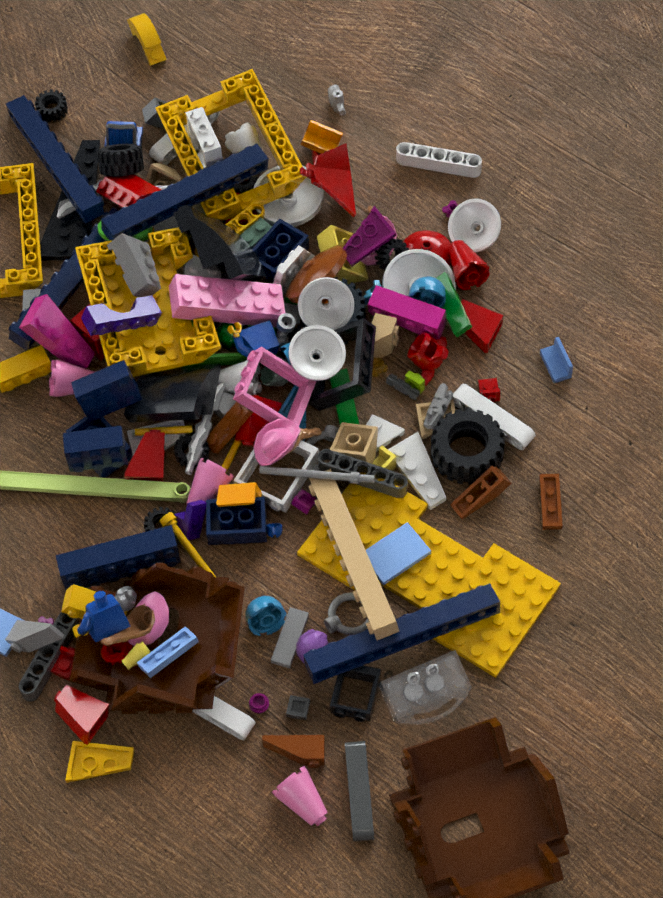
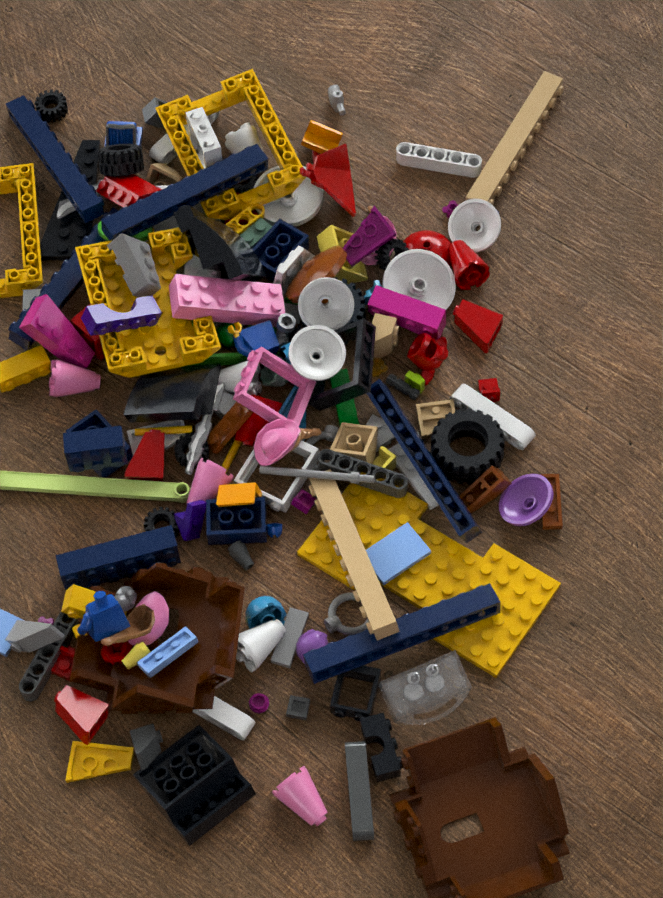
(106, 391): dark blue brick -> none
(146, 744): none -> dark grey slope
(148, 37): yellow arch -> none
(170, 519): yellow piece -> none
(195, 784): none -> black slope
(240, 554): none -> dark grey cone
(258, 642): none -> white cone
(303, 749): dark orange slope -> none
(376, 730): none -> black arch
(424, 462): none -> dark blue brick
(428, 290): dark azure cylinder -> none
(438, 406): light grey hinge -> none
(454, 309): green tile -> none
(517, 138): none -> tan brick
(526, 500): none -> medium lavender dish
(557, 361): medium blue panel -> none

